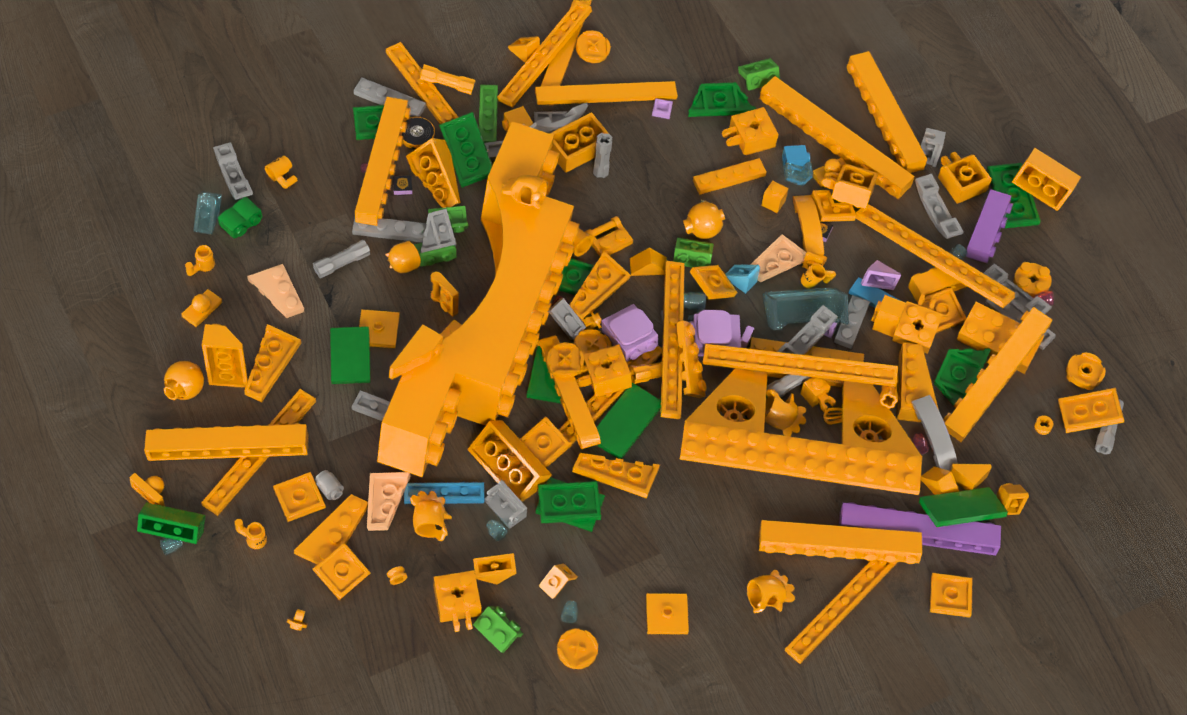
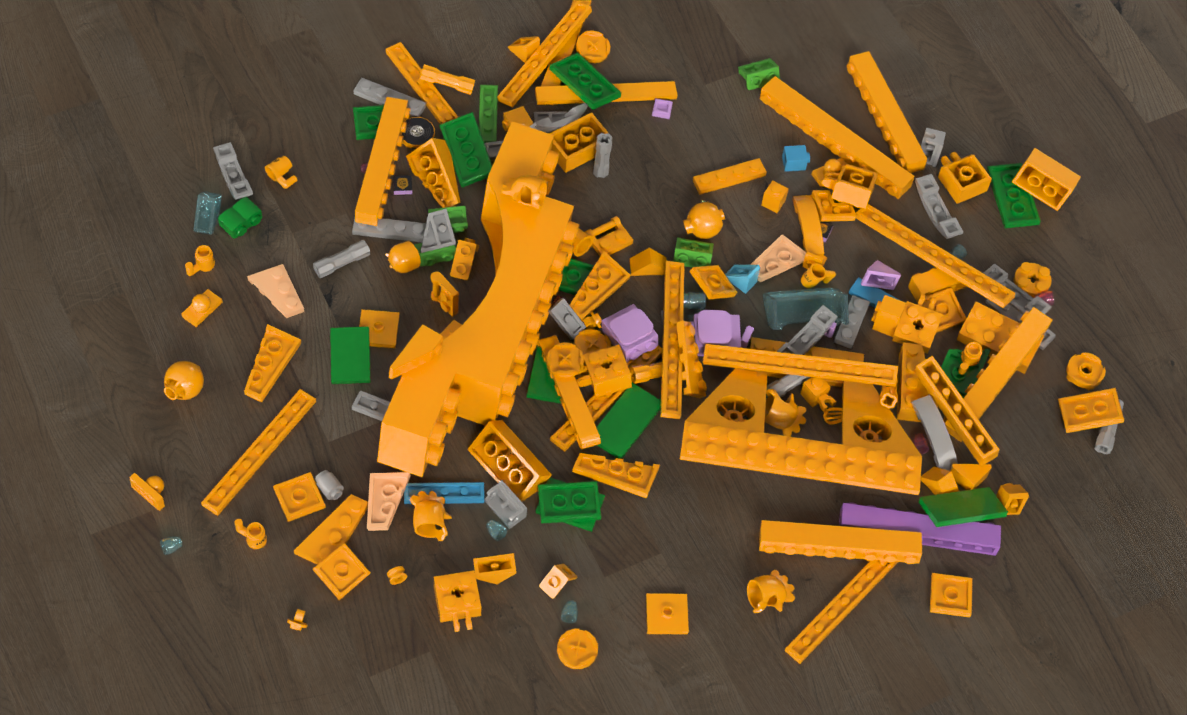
(171, 523): green brick -> none
(223, 357): light orange slope -> none
(226, 442): light orange brick -> none
(464, 258): none -> light orange bracket
(498, 628): bright green bracket -> none
(546, 442): light orange plate -> none
(585, 81): none -> green tile
(719, 100): green wing -> none
(751, 131): light orange hinge -> none
(798, 174): clear light blue bracket -> none
(956, 411): none -> light orange brick
(970, 356): none -> light orange piece
(989, 225): medium lavender brick -> none
(1043, 429): light orange bush -> none

